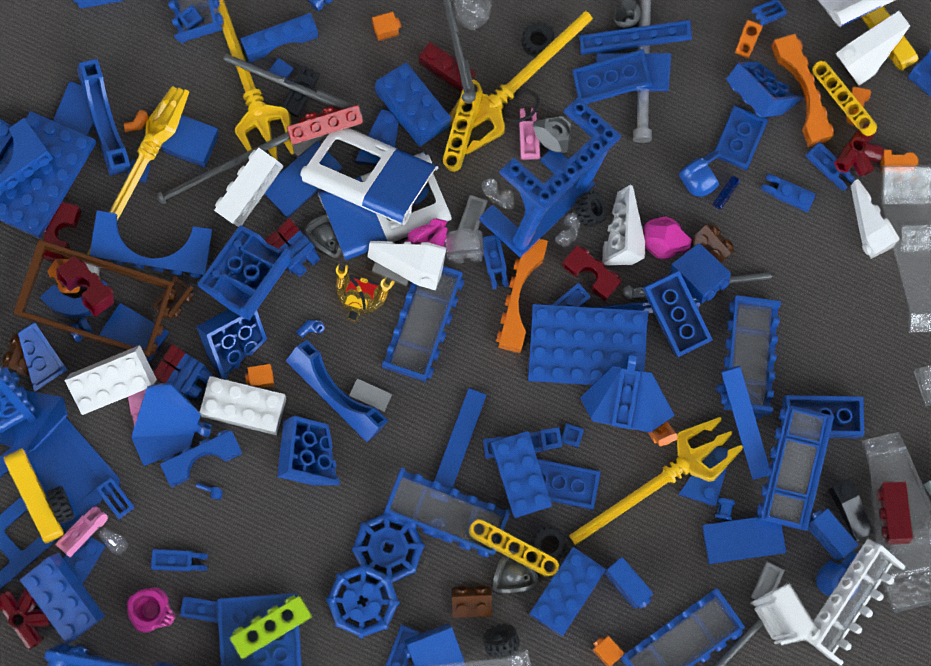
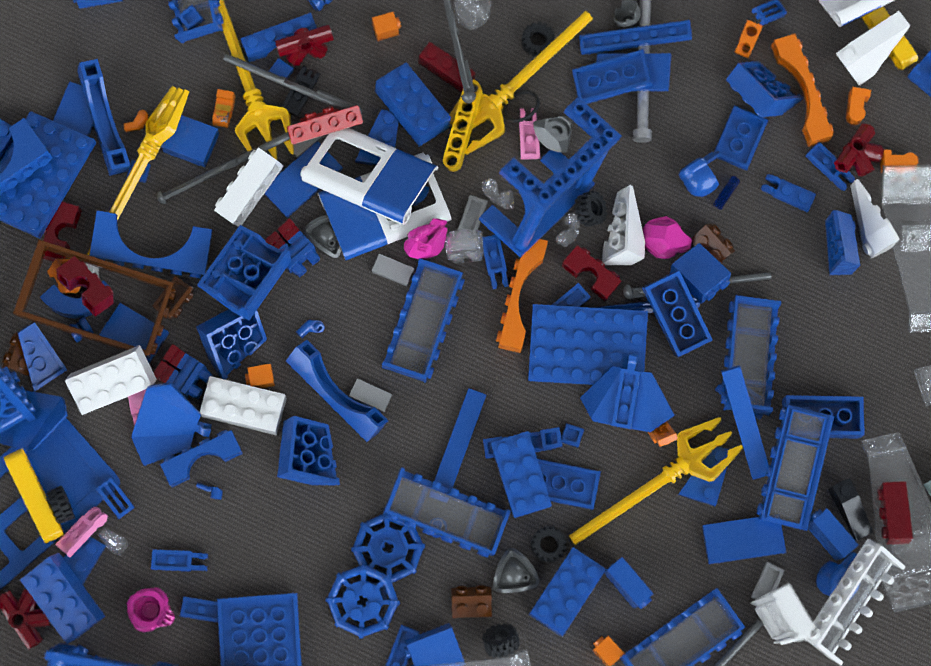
(223, 108): none -> orange leg
(246, 647): lime brick -> none
(305, 42): none -> dark red piece
(360, 294): torso -> none
(416, 263): white wedge -> none
(523, 548): yellow beam -> none
(724, 509): blue bush -> none
(841, 244): none -> blue wedge
(850, 103): yellow beam -> none

